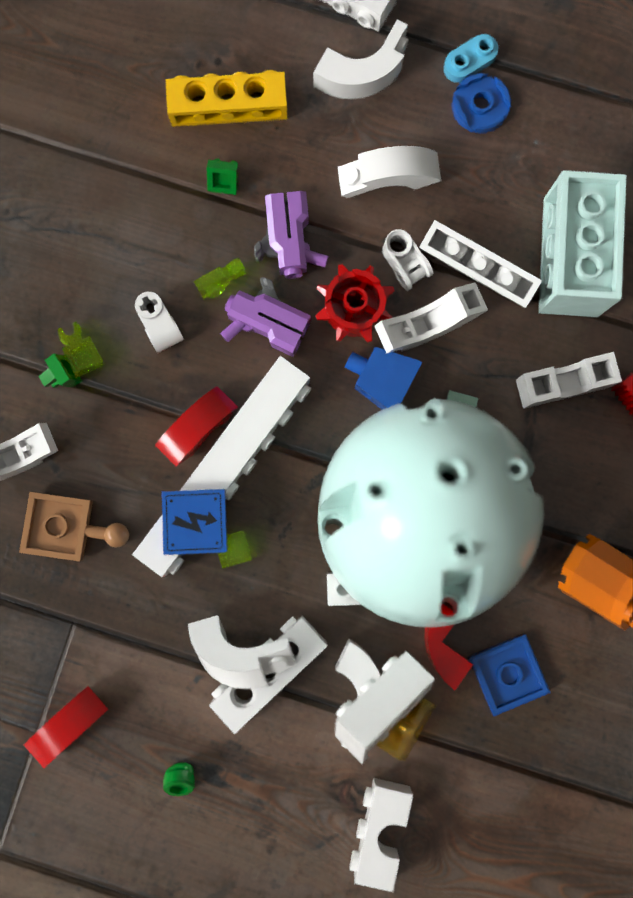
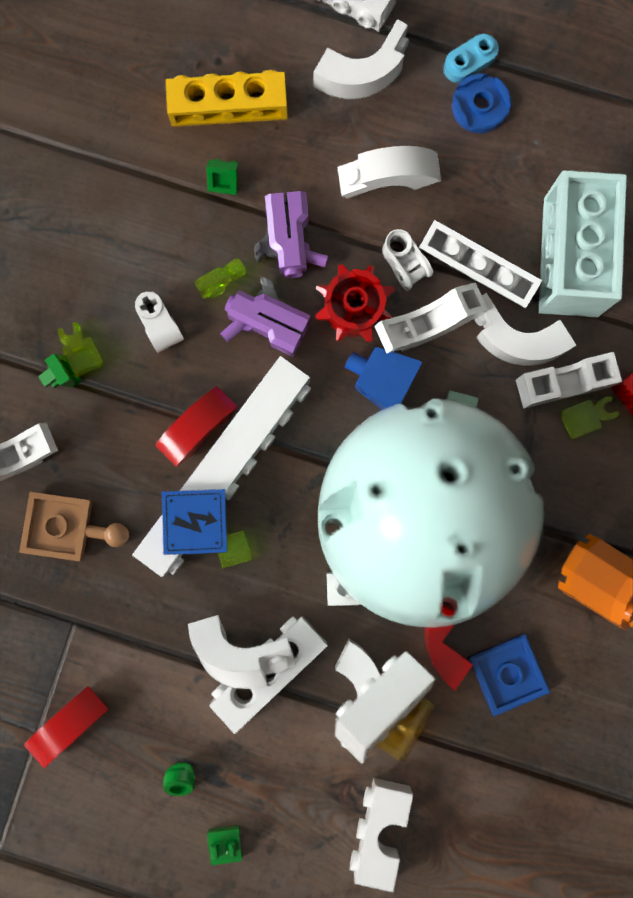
(225, 845): none -> green tile
(521, 347): none -> white arch
(585, 418): none -> clear neon green plate

